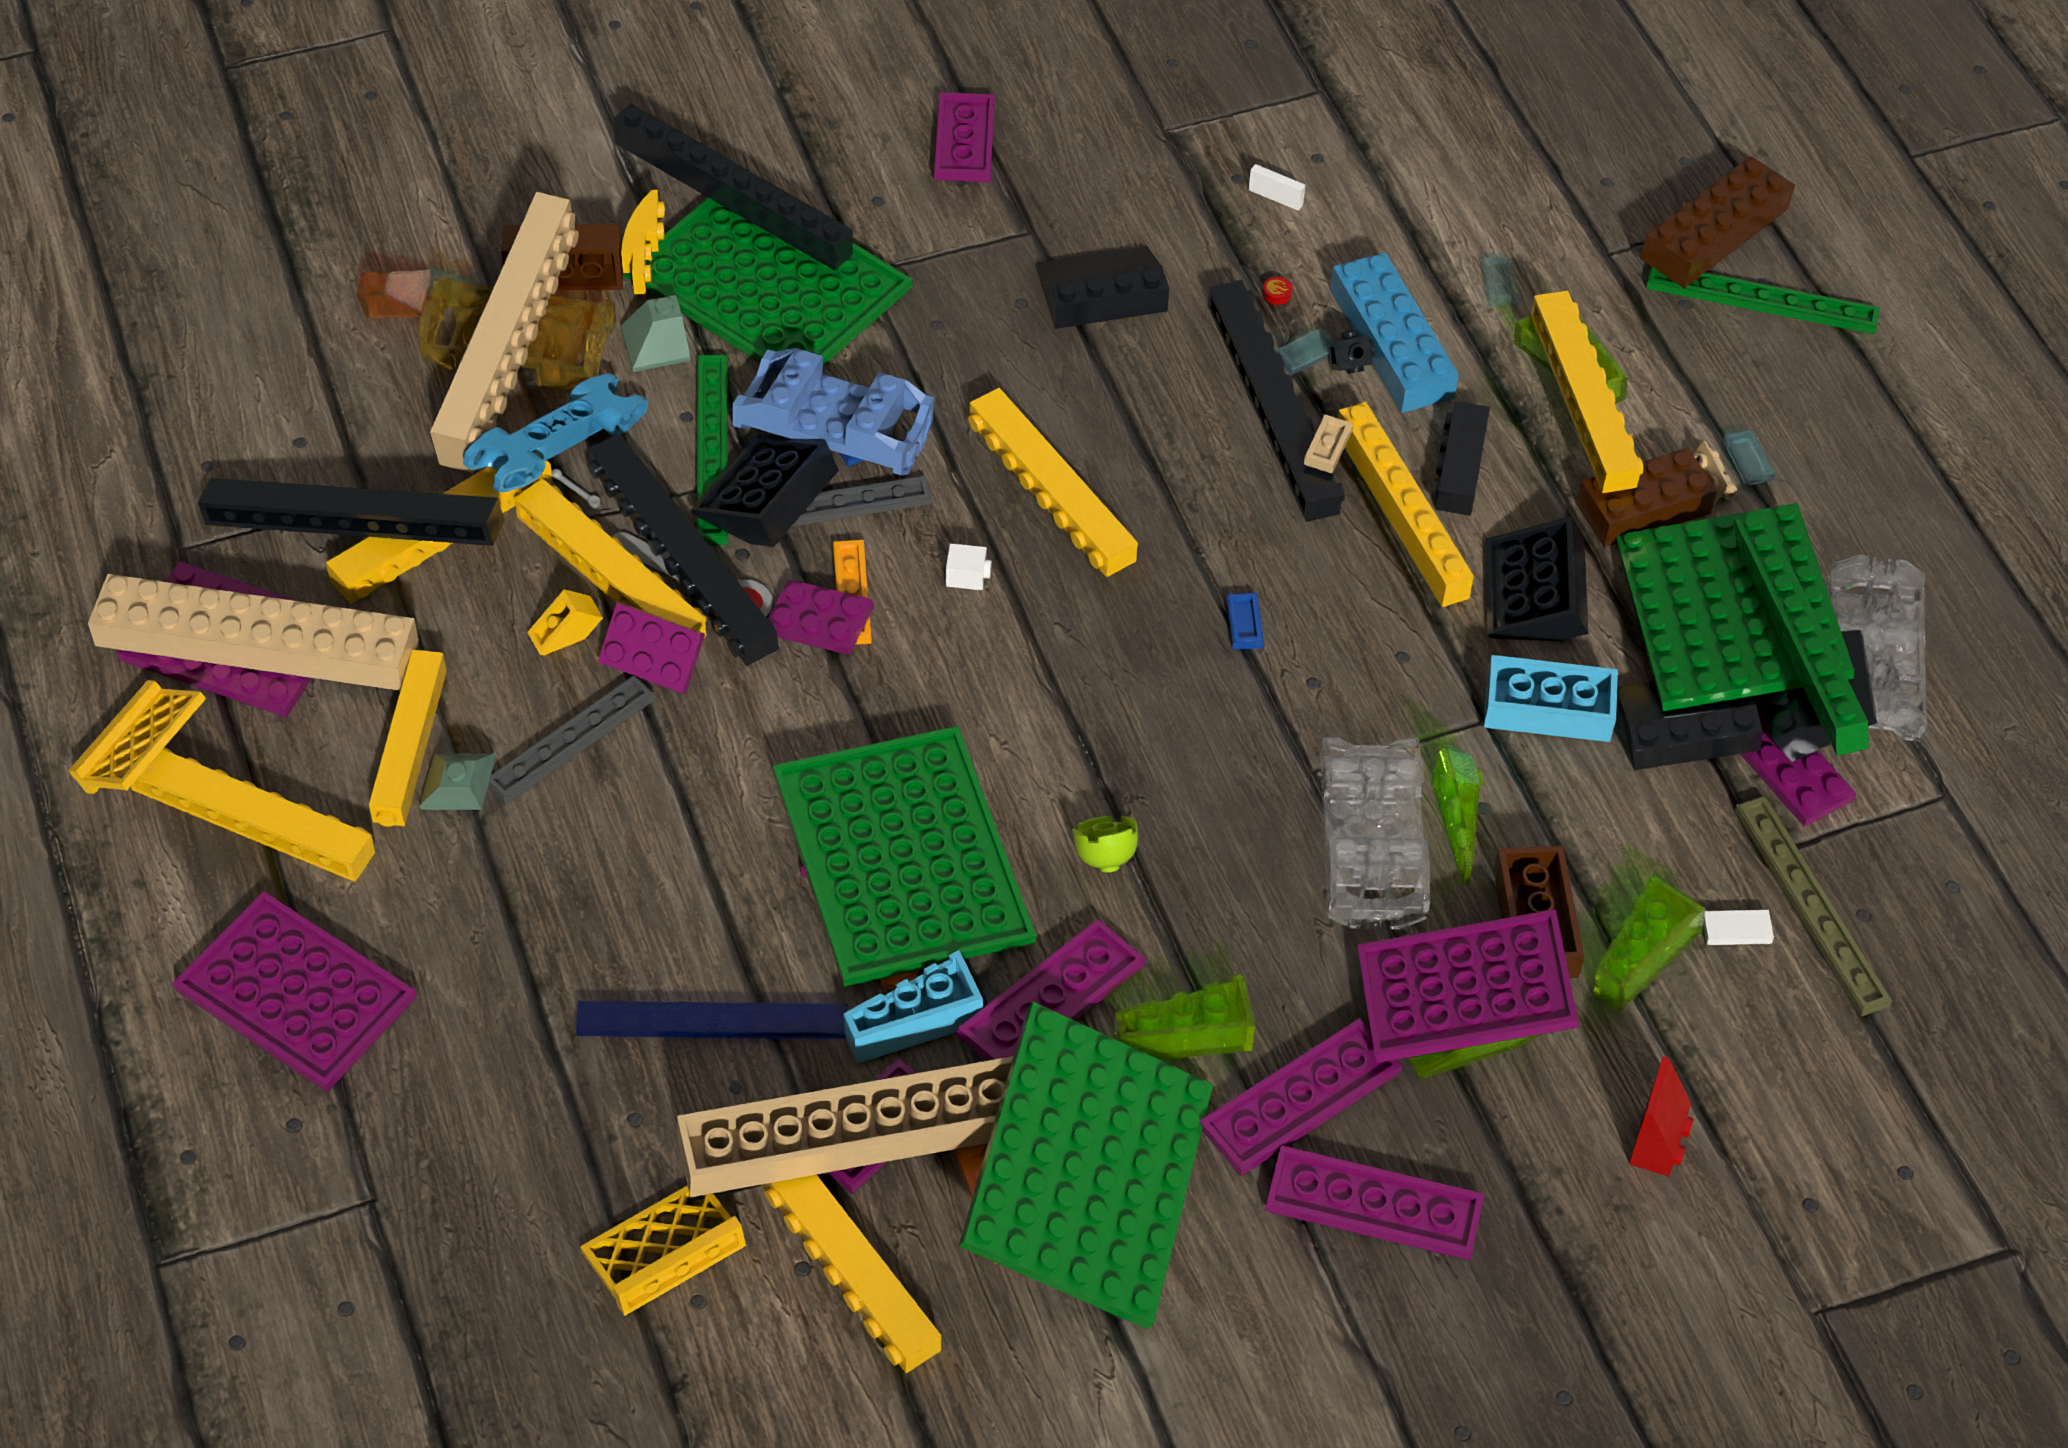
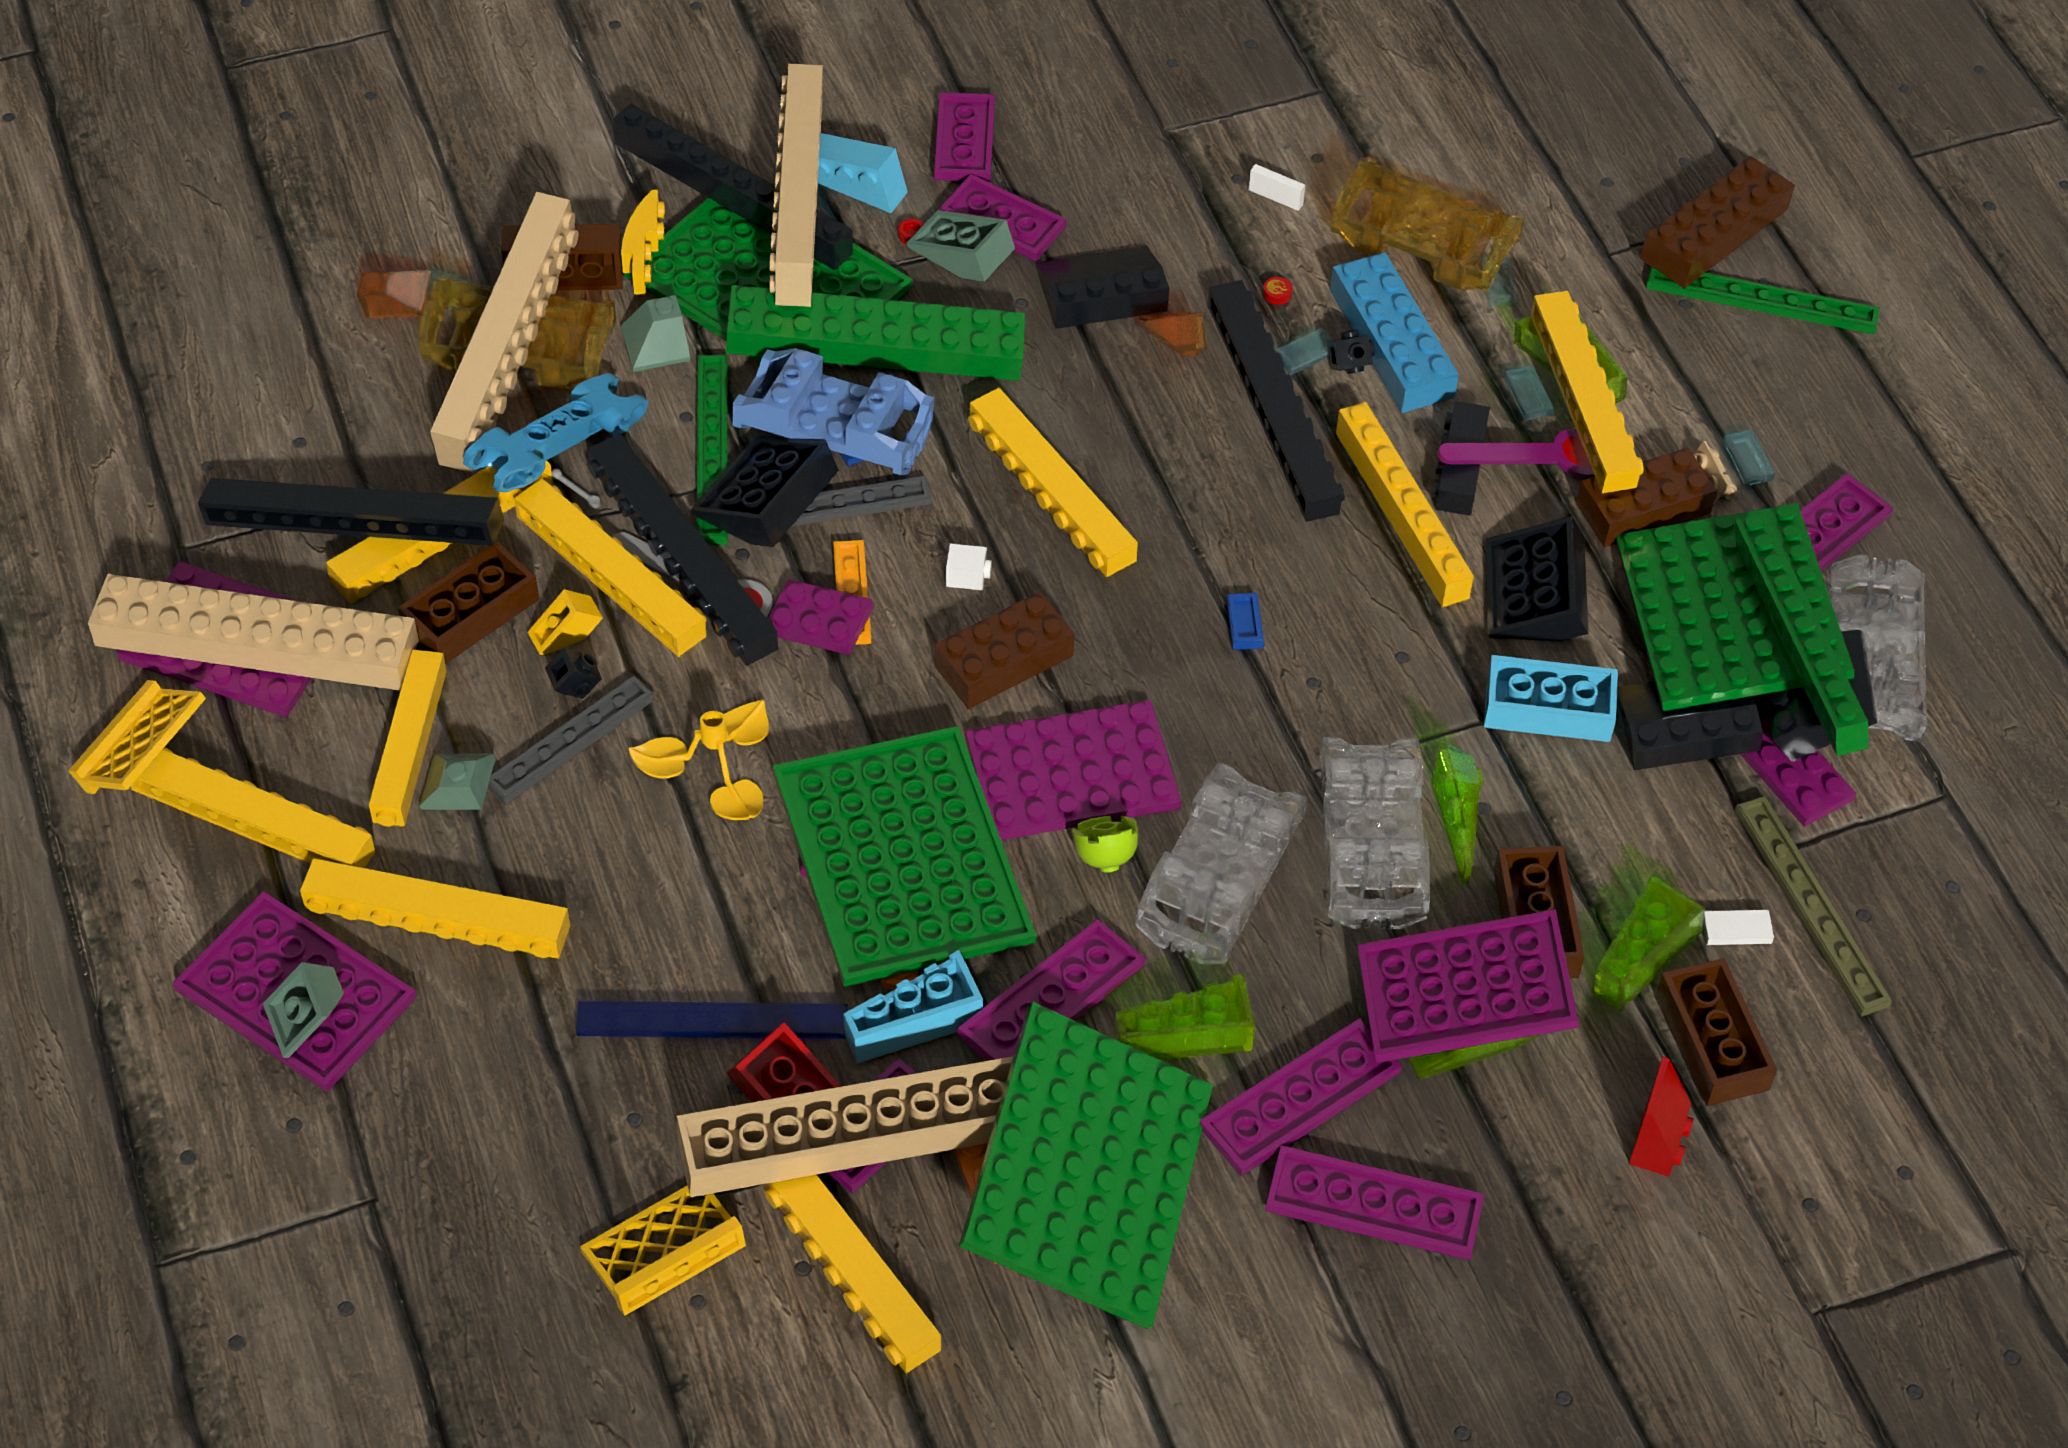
(302, 1004): none -> sand green slope
(435, 908): none -> yellow brick
(471, 601): none -> reddish brown brick
(573, 673): none -> black brick
(651, 647): magenta plate -> none
(745, 725): none -> yellow plant
(780, 1068): none -> red slope
(796, 186): none -> tan brick
(862, 171): none -> medium azure wedge
(880, 333): none -> green brick
(908, 228): none -> red tile
(964, 243): none -> sand green slope
(1004, 650): none -> reddish brown brick
(1029, 224): none -> magenta plate
(1073, 769): none -> magenta plate
(1177, 331): none -> clear orange slope
(1219, 864): none -> clear piece
(1328, 443): tan plate -> none
(1425, 224): none -> clear yellow piece
(1528, 393): none -> clear light blue tile
(1564, 451): none -> magenta piece
(1716, 1032): none -> reddish brown brick
(1842, 518): none -> magenta plate

